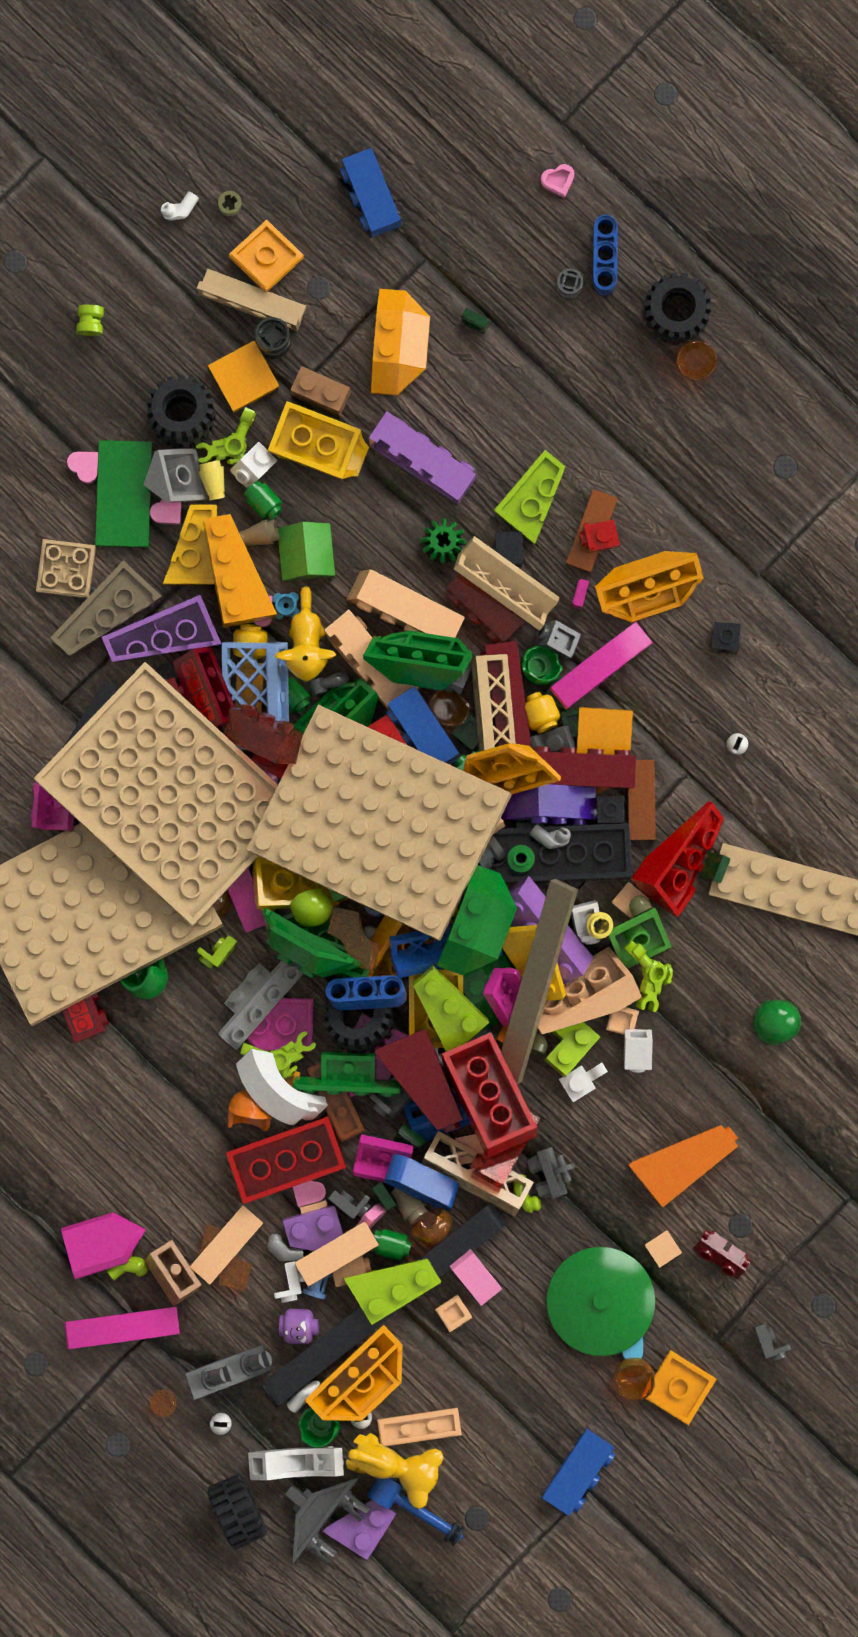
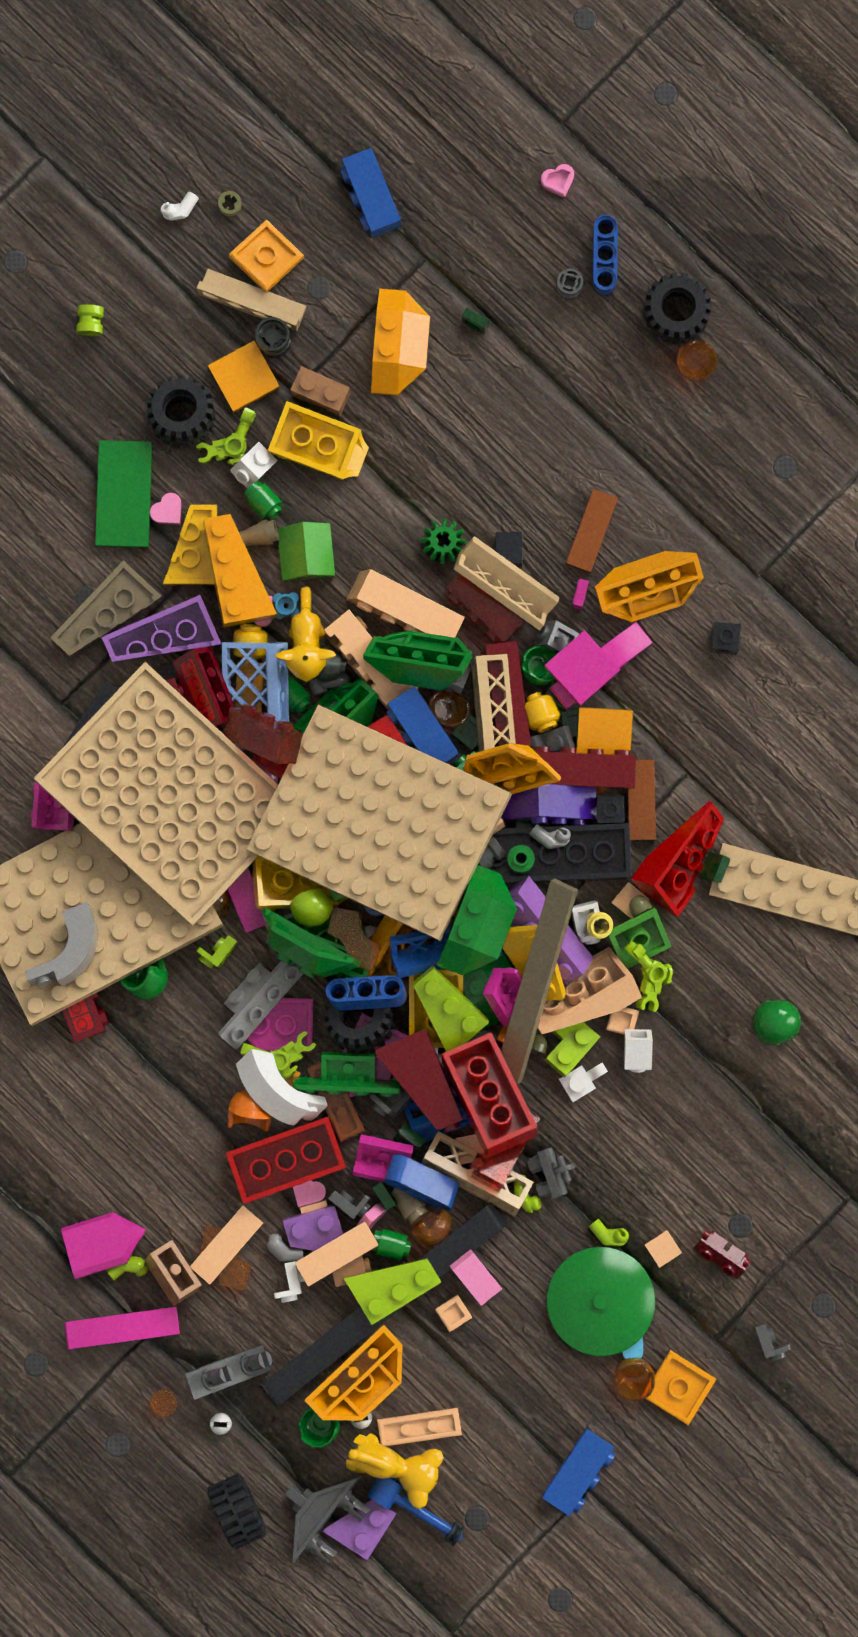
(66, 568): tan tile -> none
(77, 953): none -> light grey arch
(85, 465): bright pink tile -> none
(175, 476): light grey slope -> none
(213, 479): light yellow cone -> none
(295, 1463): white arch -> none
(298, 1326): medium lavender head -> none
(298, 1399): white arm -> none
(318, 1288): medium blue bush -> none
(333, 667): none -> pearl dark grey cone
(422, 458): medium lavender wedge -> none
(532, 496): lime wing -> none
(582, 668): none -> dark pink tile
(599, 536): red bracket -> none
(609, 1237): none -> lime arm
(681, 1164): orange slope -> none
(731, 742): white hinge -> none

